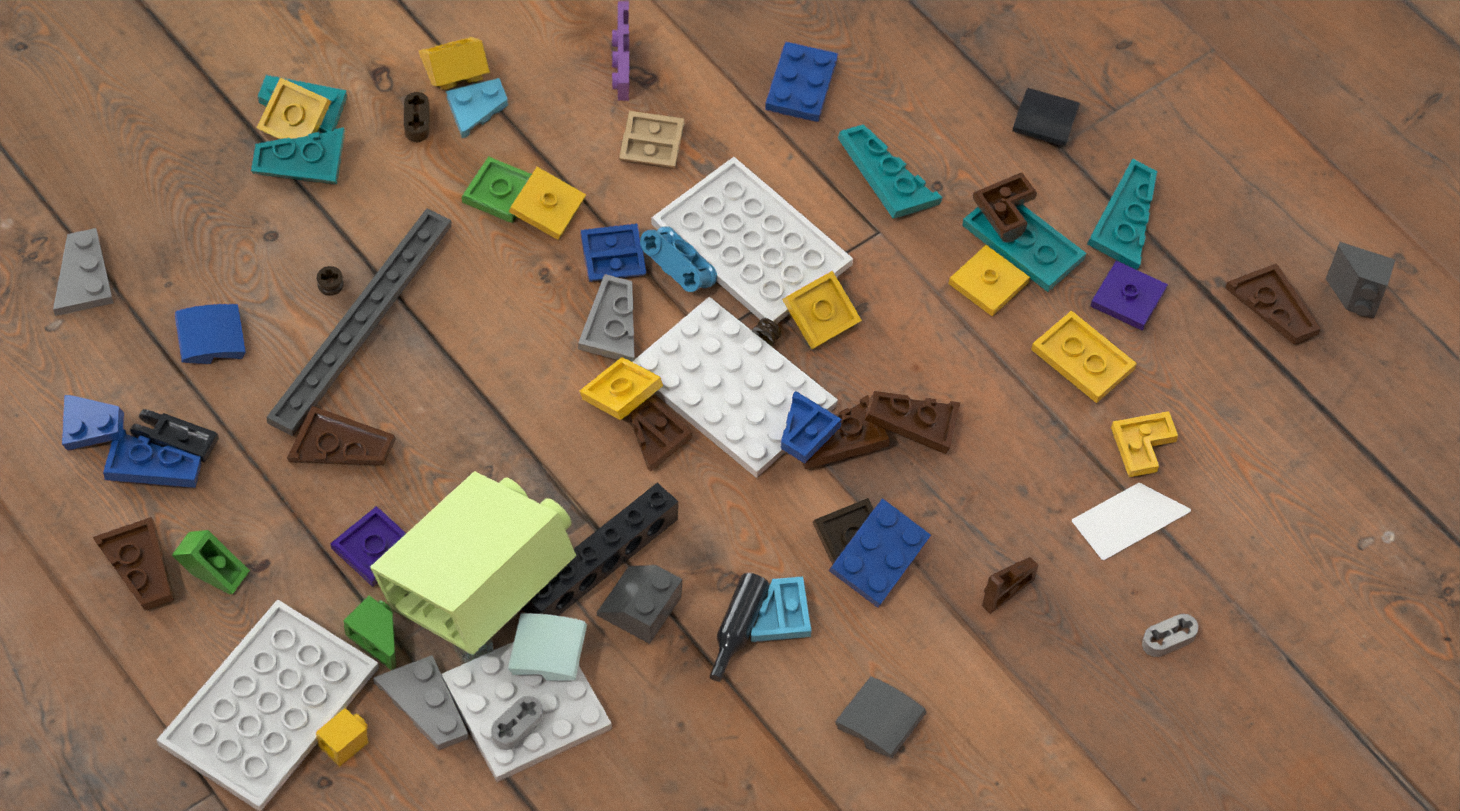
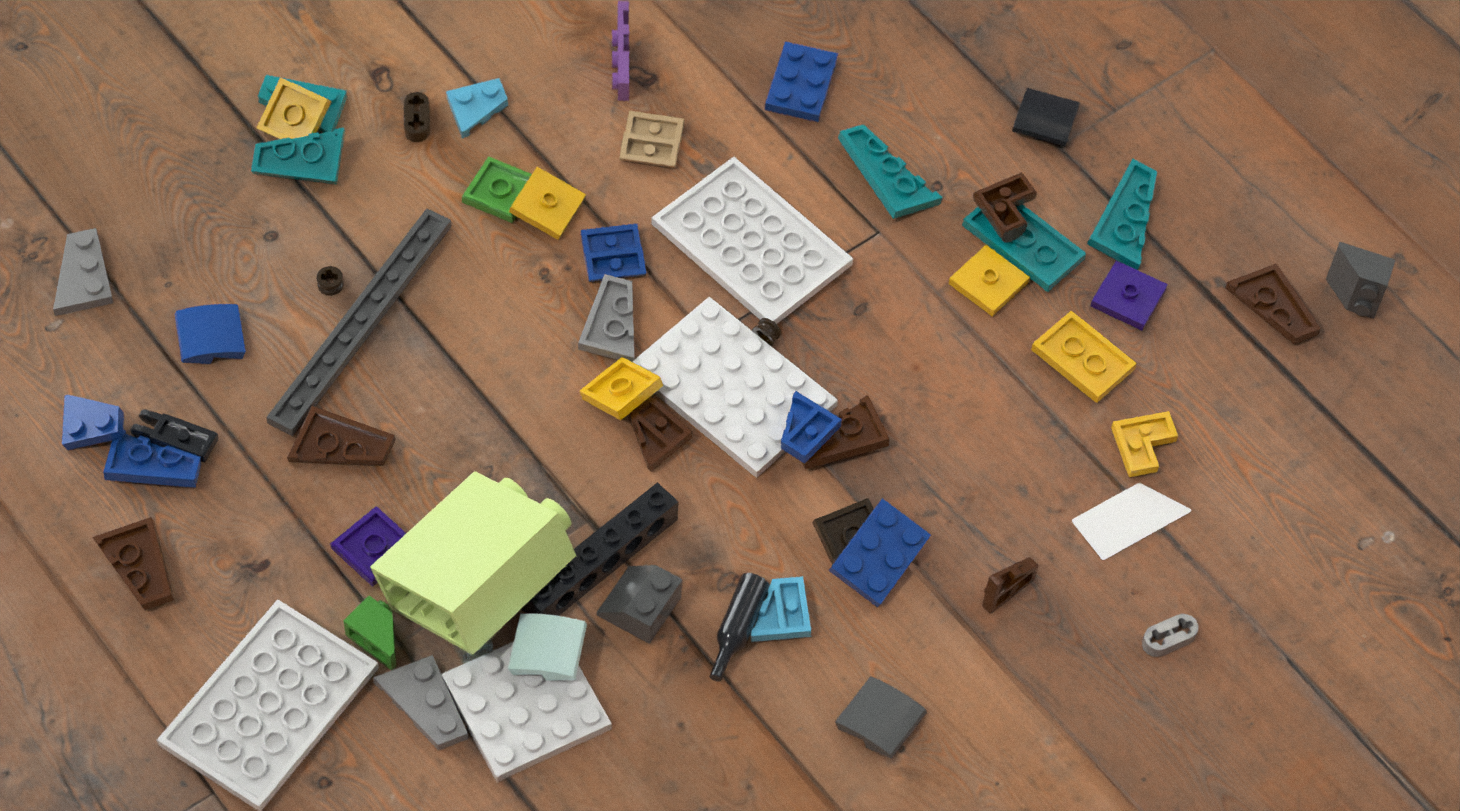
(210, 561): bright green slope -> none
(342, 736): yellow brick -> none
(455, 62): yellow slope -> none
(522, 727): light grey beam -> none
(678, 259): dark azure piece -> none
(822, 309): yellow plate -> none
(917, 420): reddish brown wing -> none

